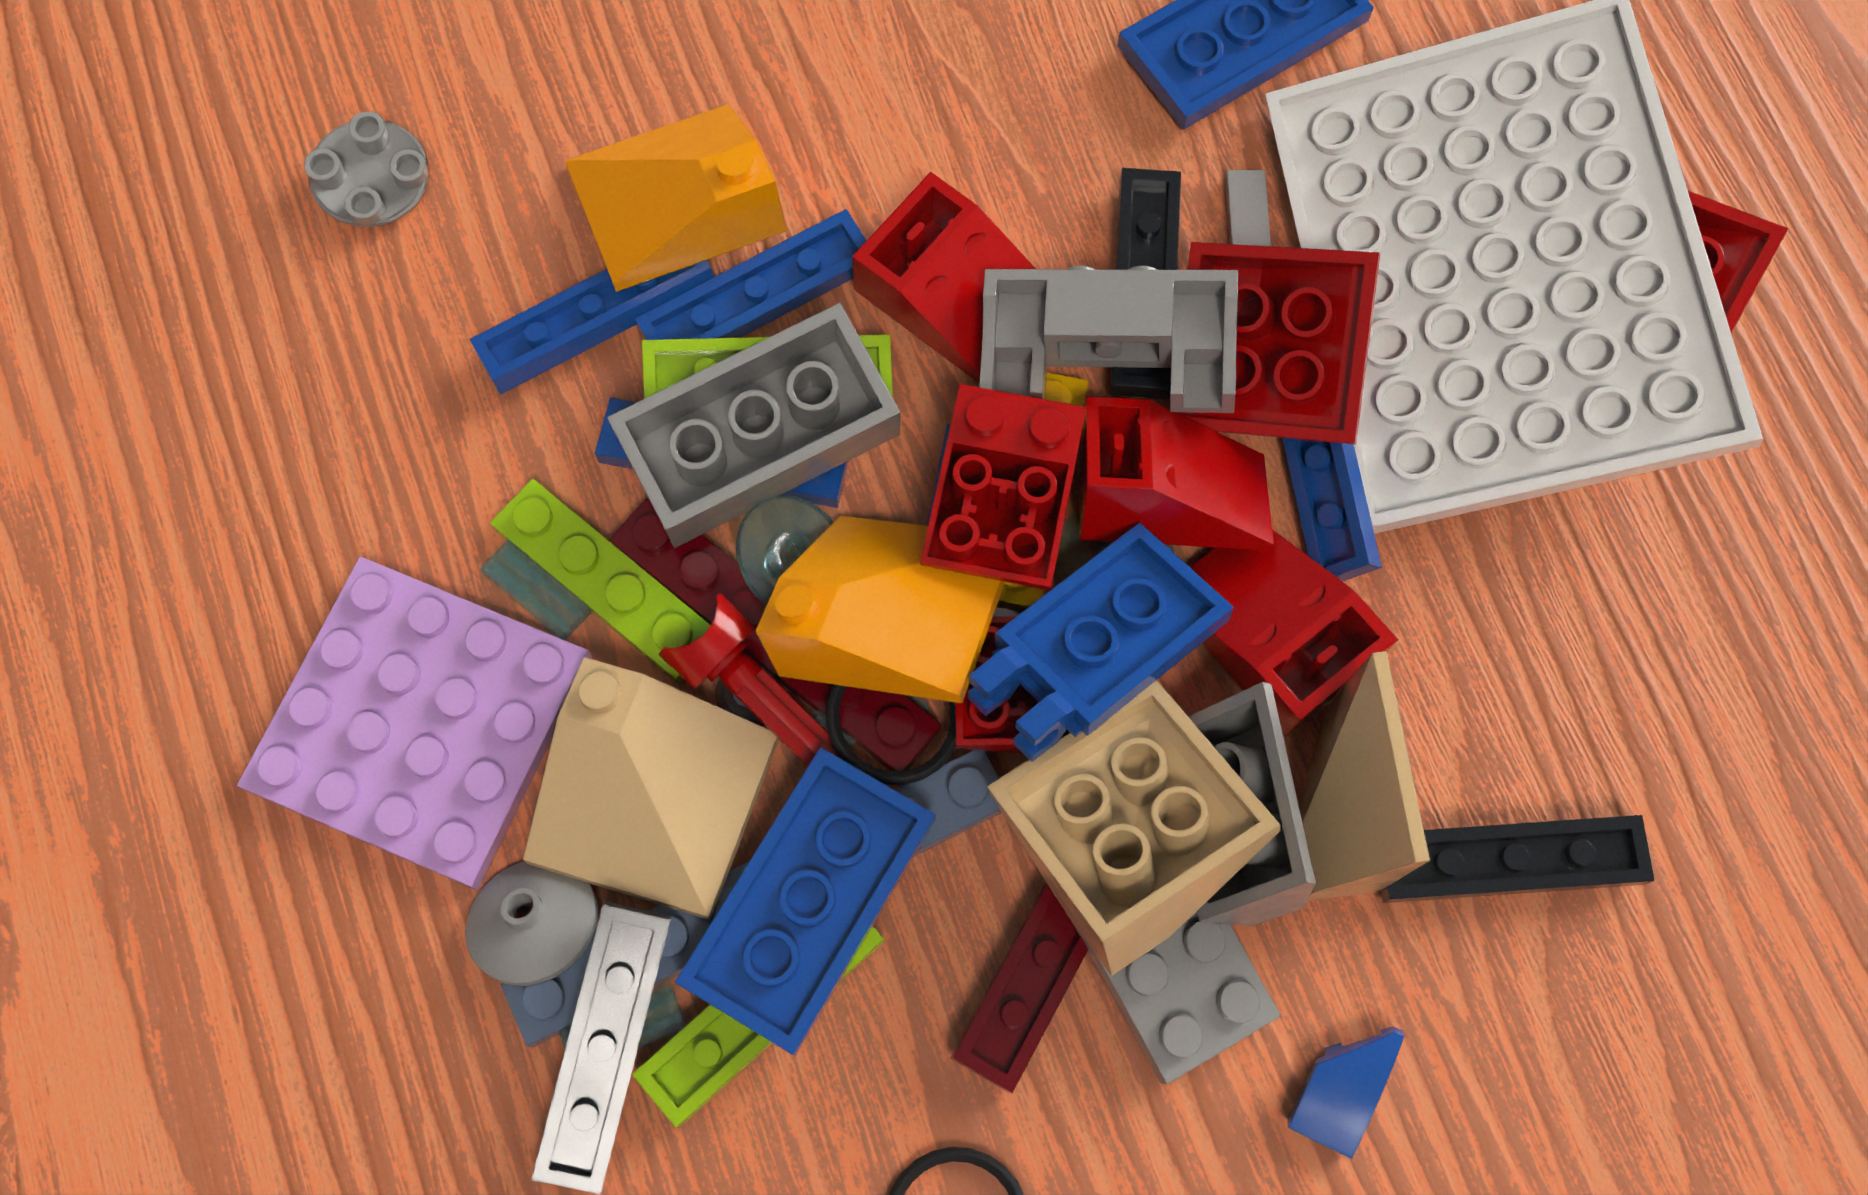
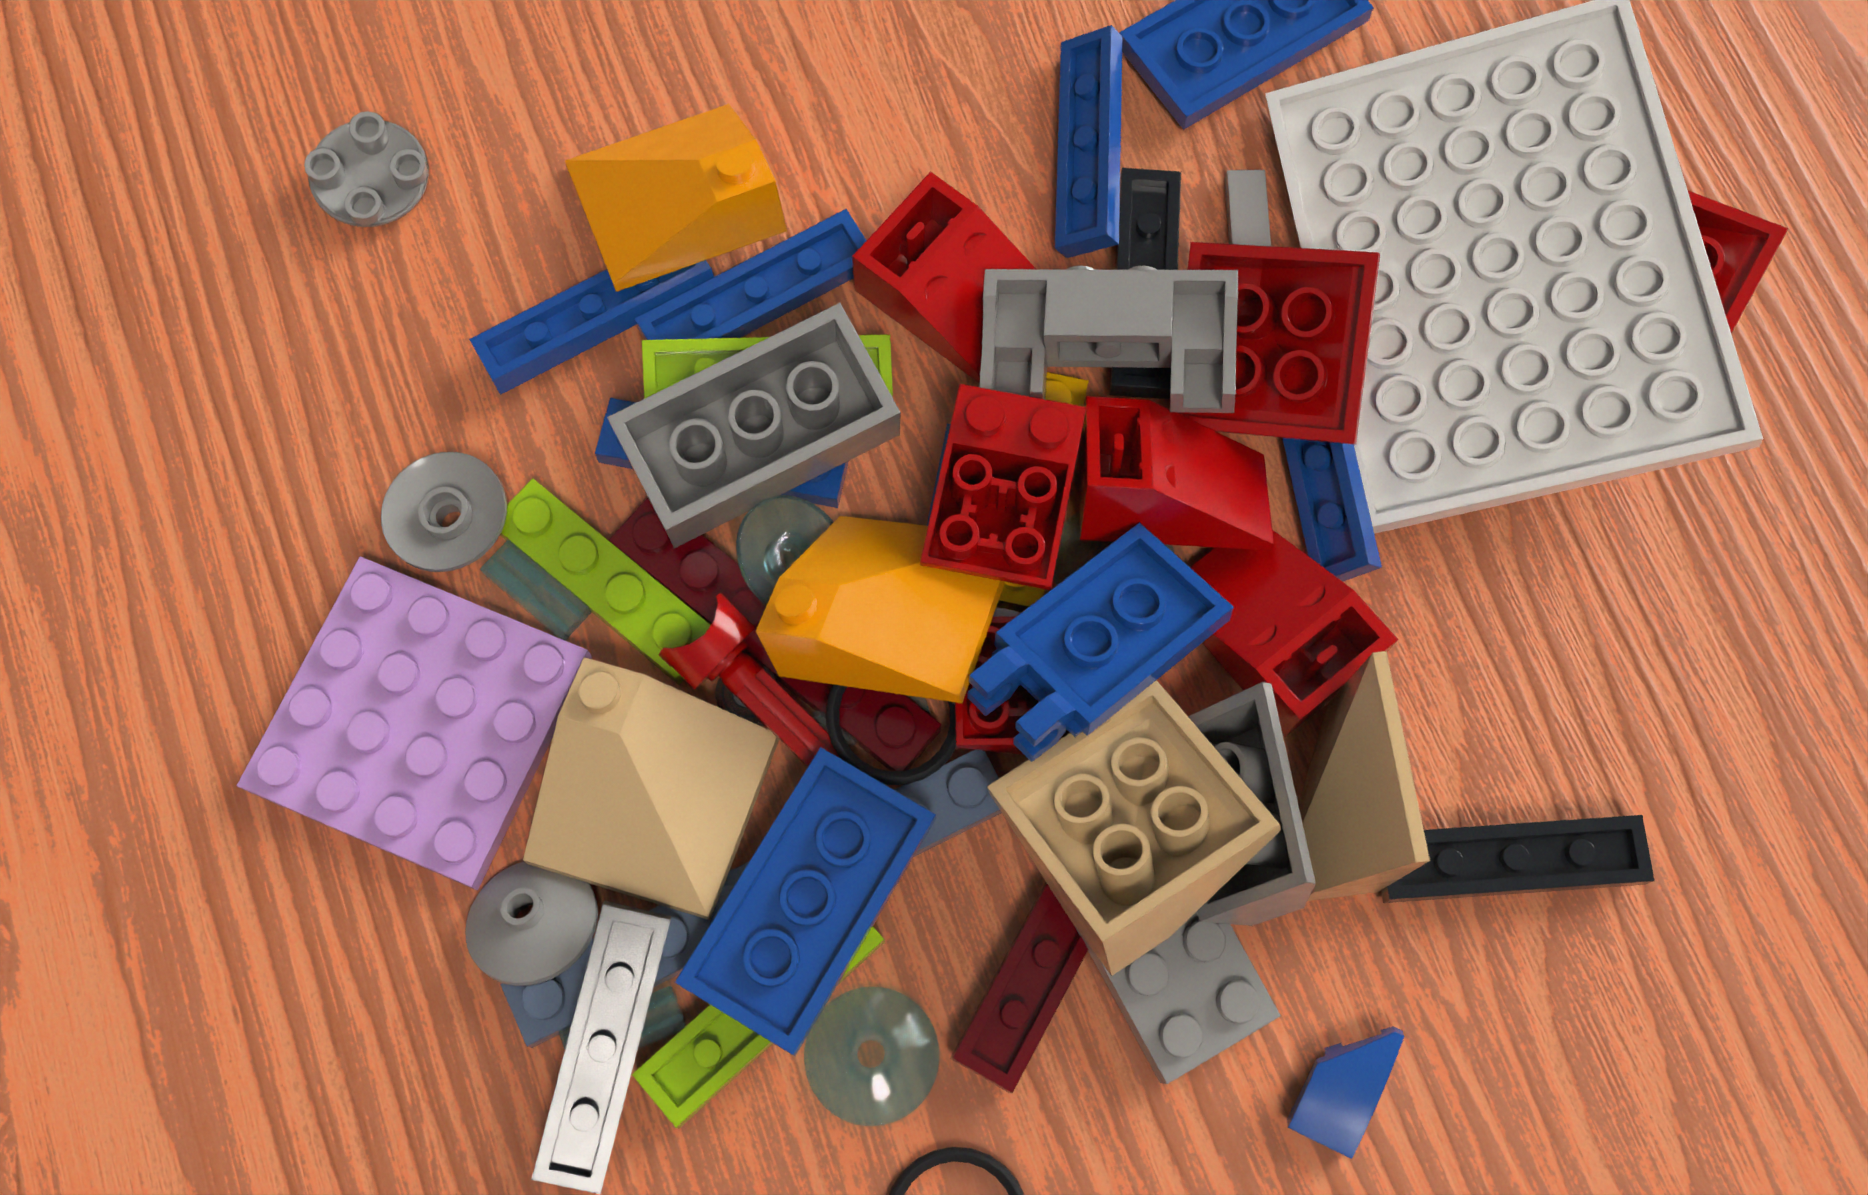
(427, 494): none -> light grey dish
(877, 1093): none -> clear light blue dish
(1089, 143): none -> blue plate

